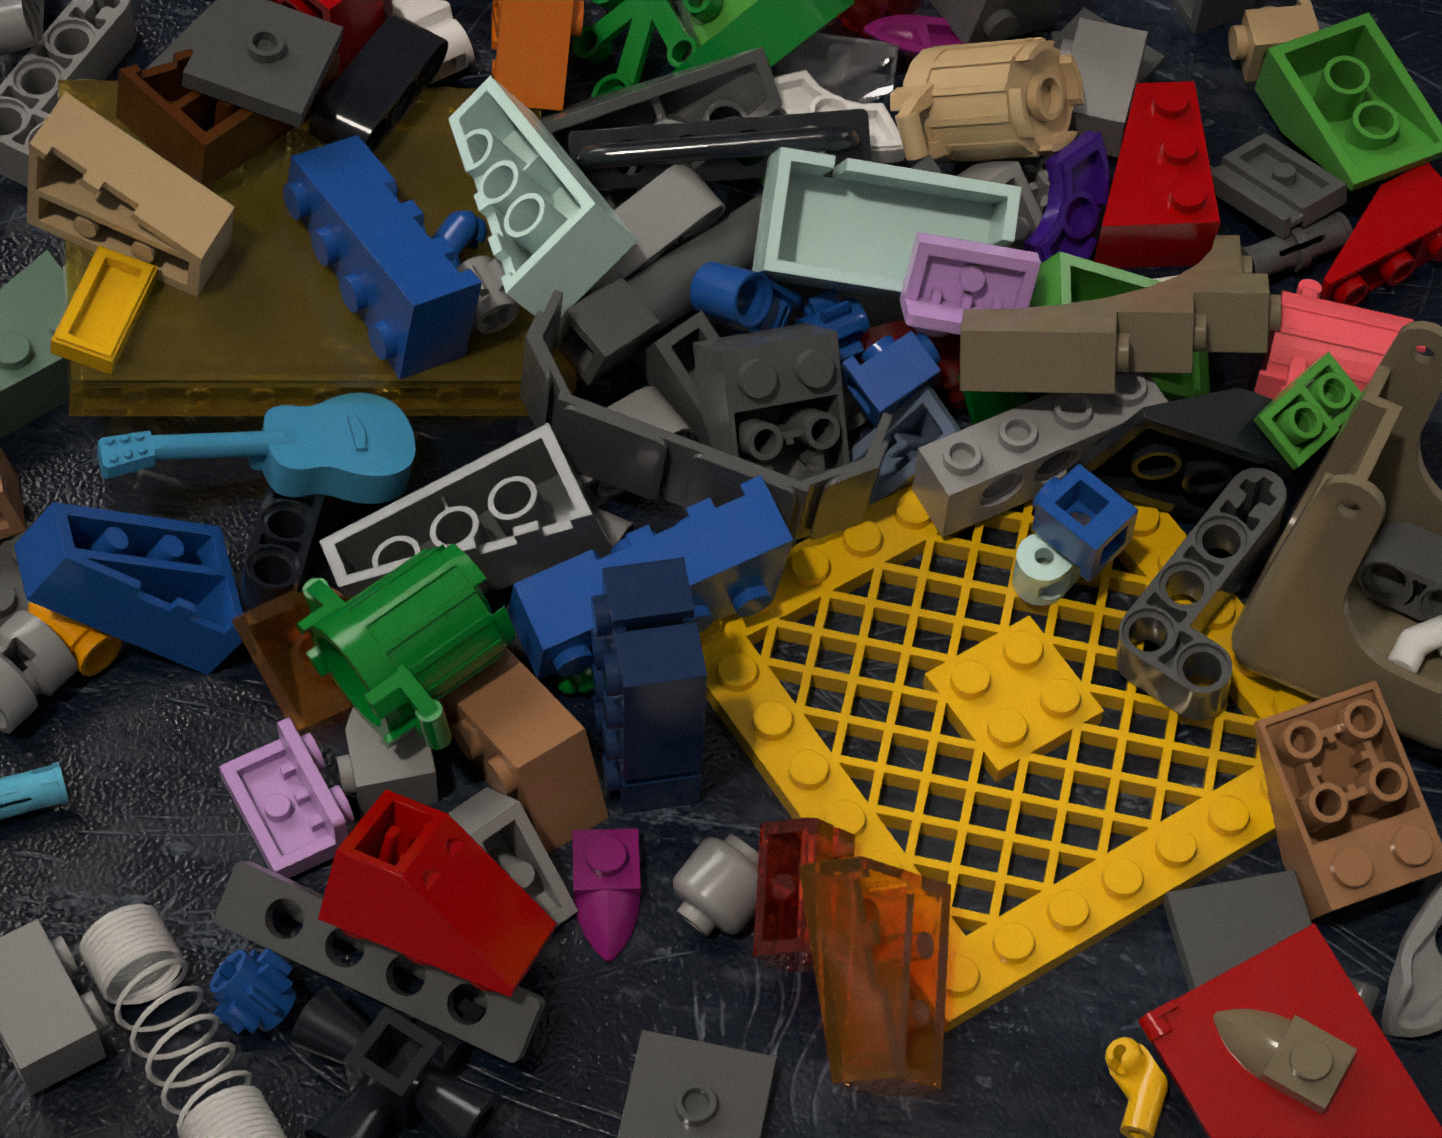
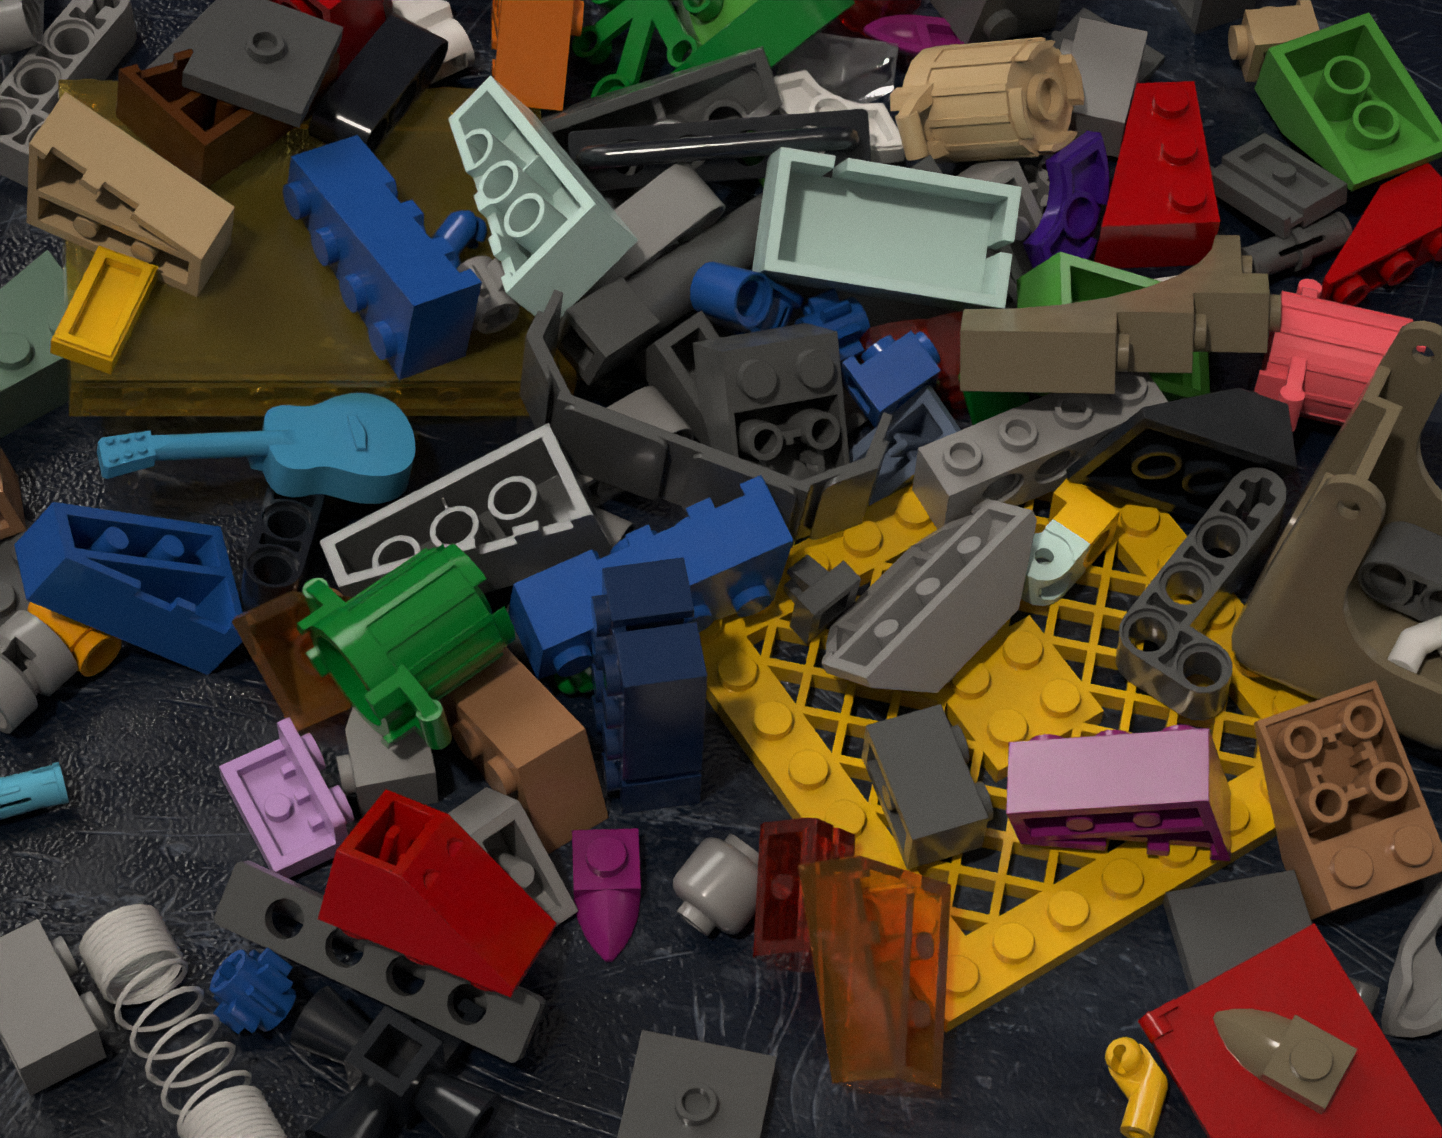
(819, 595): none -> dark grey tile
(926, 786): none -> dark grey brick
(936, 603): none -> light grey wedge
(960, 275): lavender bracket -> none
(1084, 520): blue brick -> none
(1121, 788): none -> wedge
(1309, 410): bright green slope -> none

